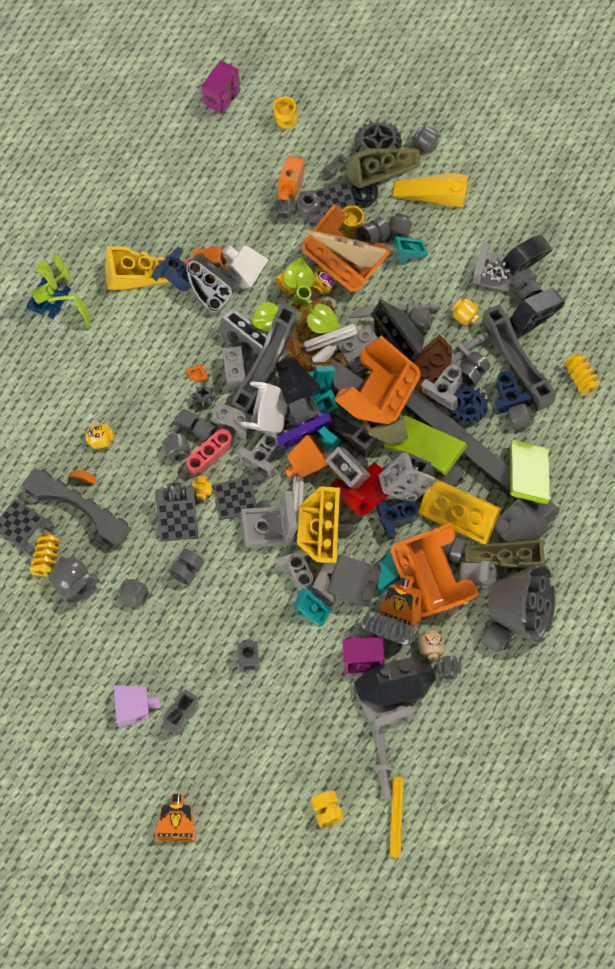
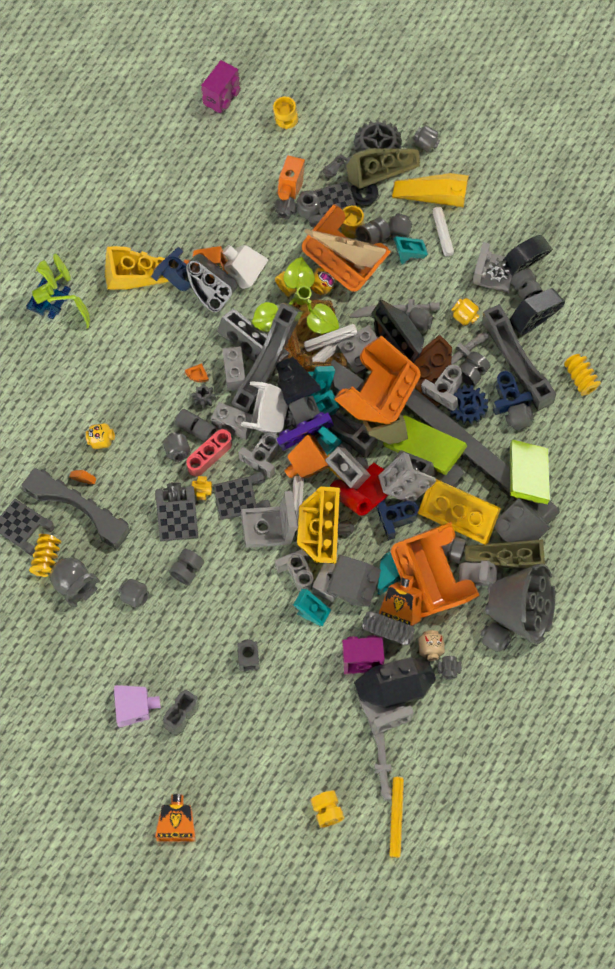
(443, 231): none -> white axle

